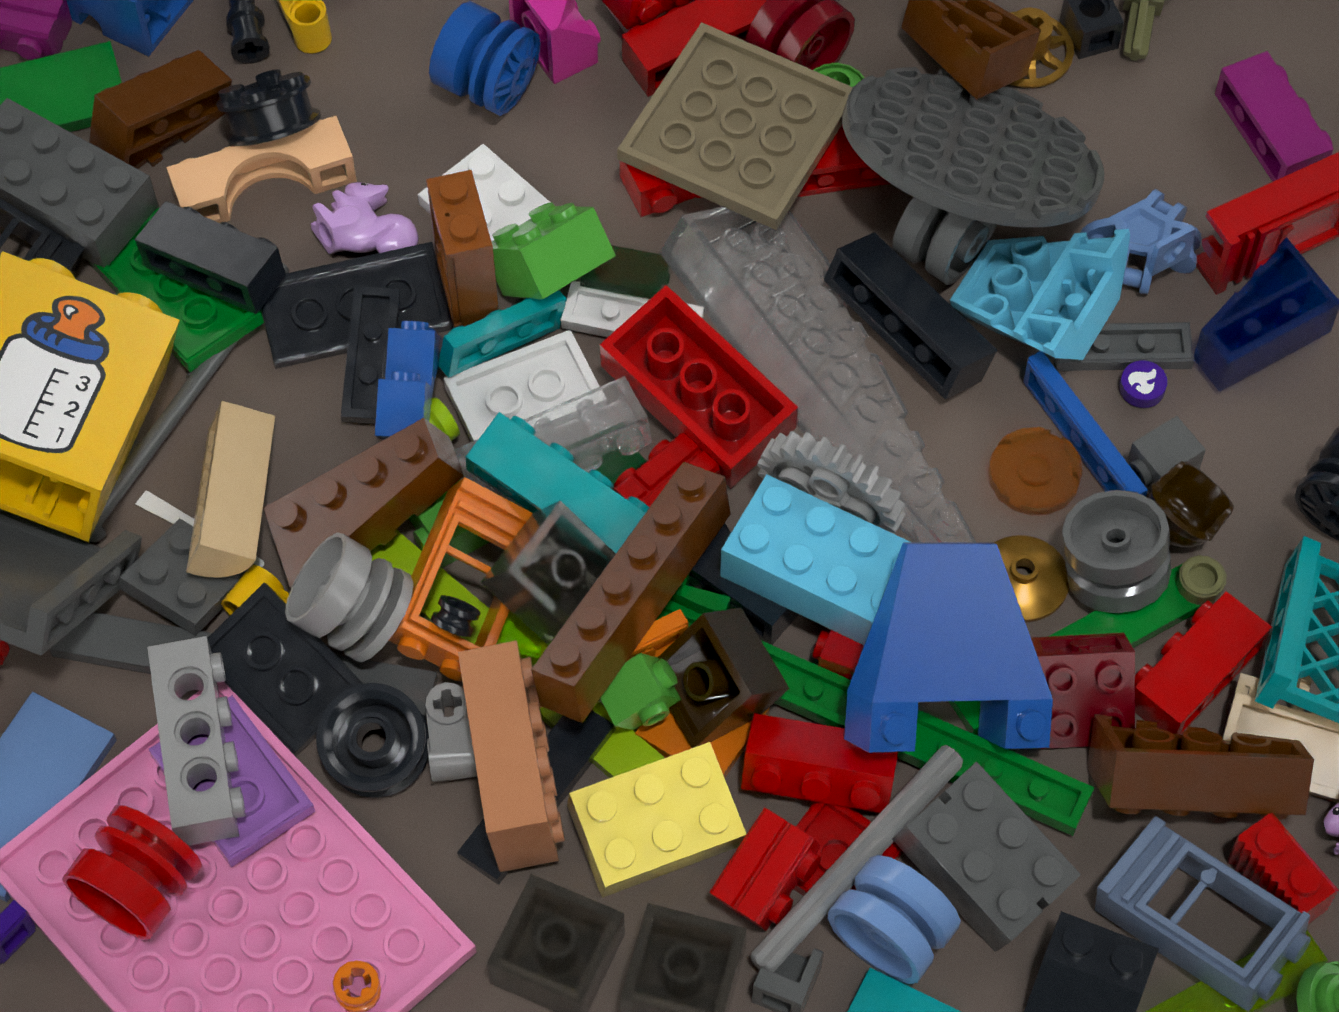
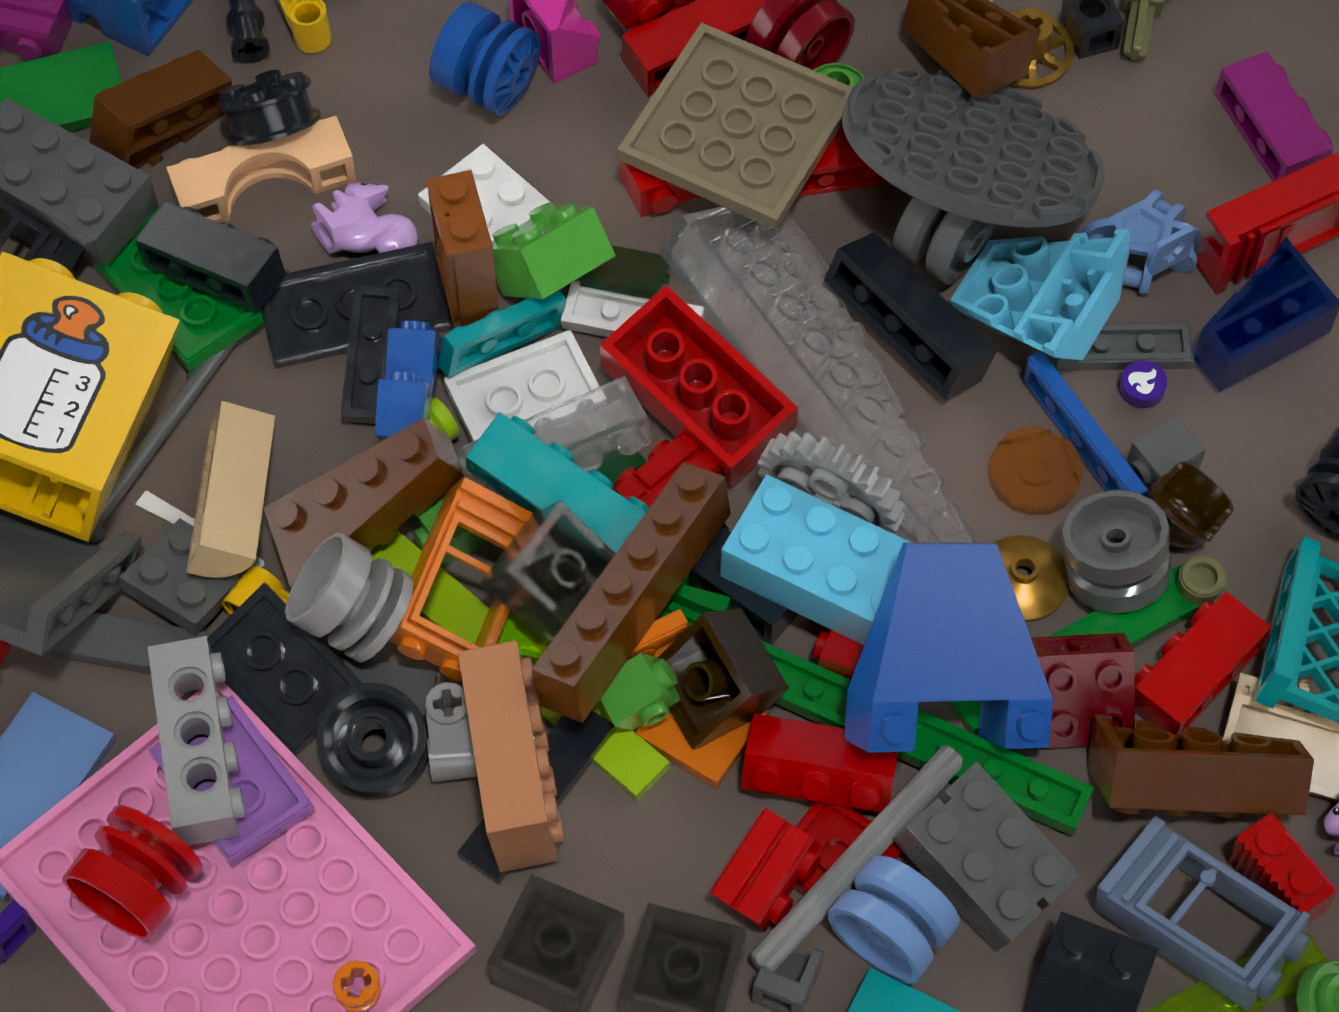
(455, 616): black bush -> none
(656, 819): light yellow brick -> none

